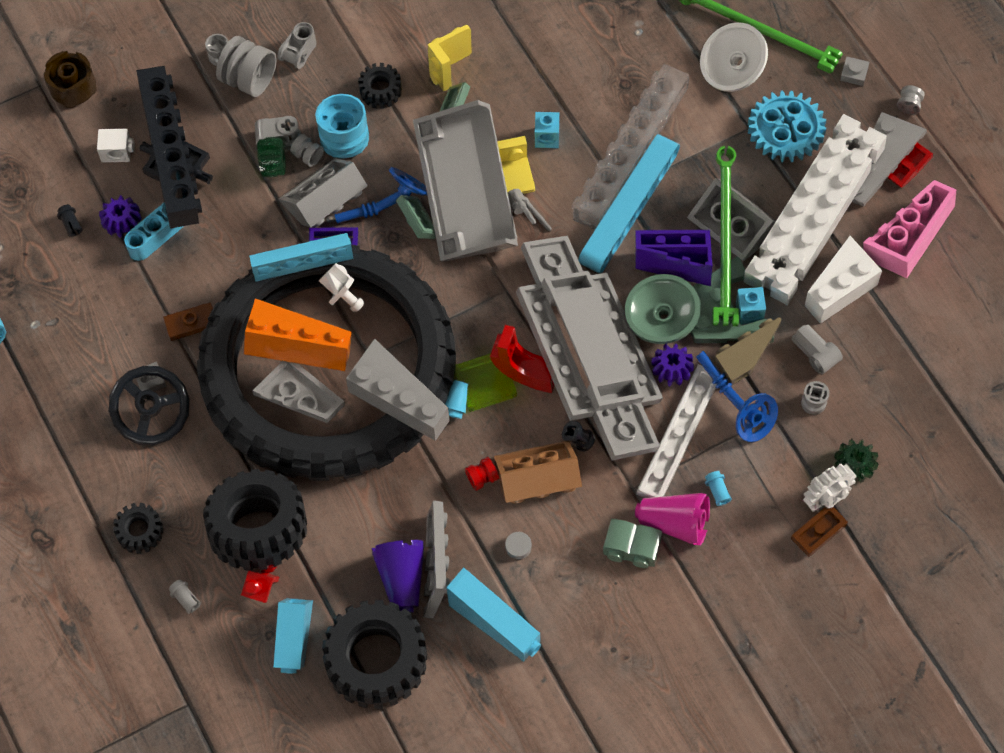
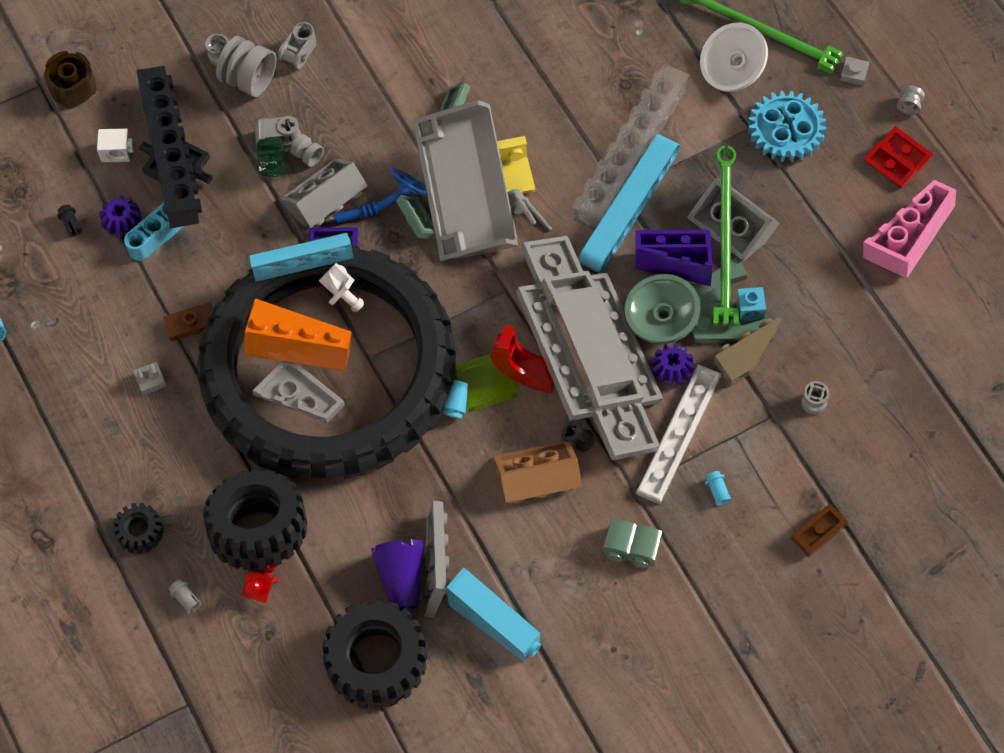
(141, 397): black piece -> none
(292, 634): medium azure slope -> none
(342, 126): medium azure wheel -> none
(380, 97): black tyre -> none
(396, 391): light grey wedge -> none
(447, 51): light yellow bracket -> none
(481, 474): red wheel -> none
(518, 545): light grey tile -> none
(547, 129): medium azure brick -> none
(676, 515): dark pink cone -> none
(749, 413): blue dish -> none
(815, 209): white brick -> none
(820, 354): light grey piece -> none
(829, 487): white gear -> none
(842, 281): white wedge -> none
(855, 453): clear green gear -> none
(899, 143): light grey wing -> none

